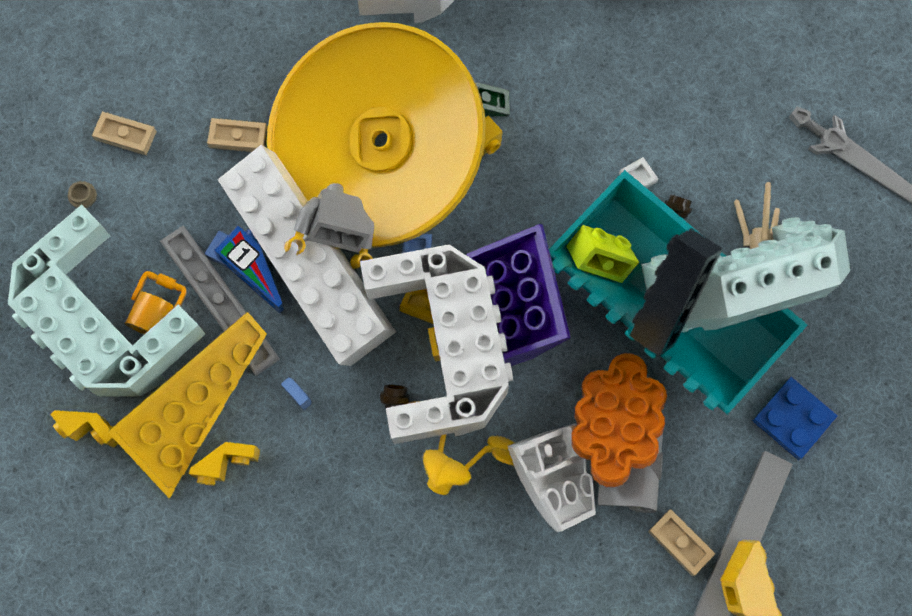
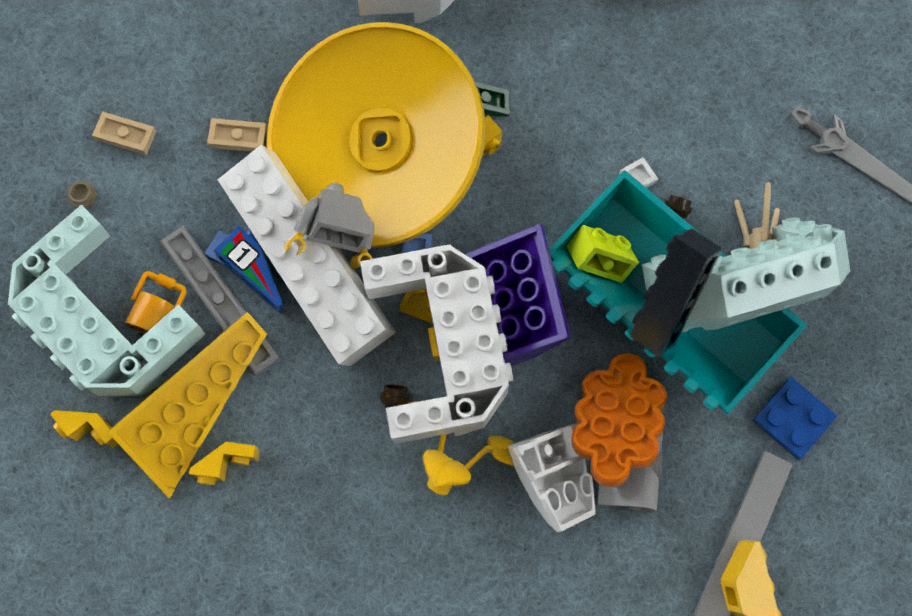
(296, 393): medium blue tile -> none
(681, 542): tan plate -> none

